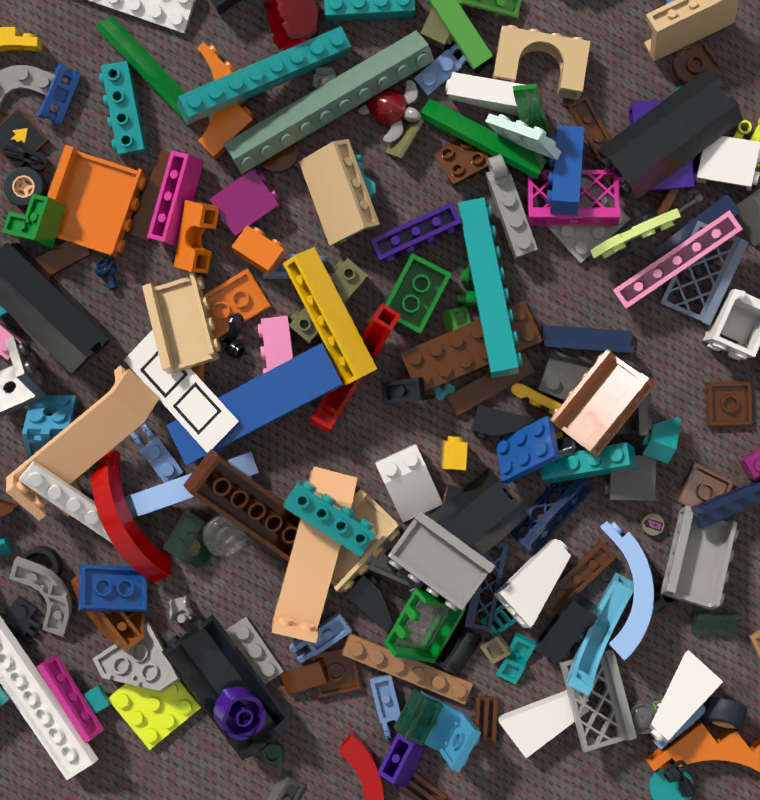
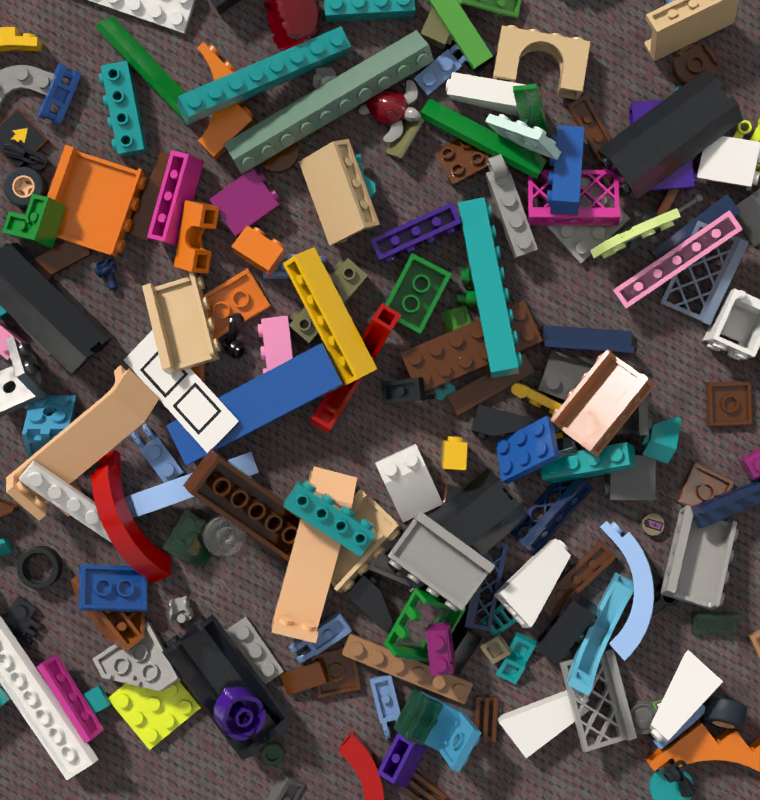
(52, 589): light grey plate -> none
(440, 648): none -> magenta brick

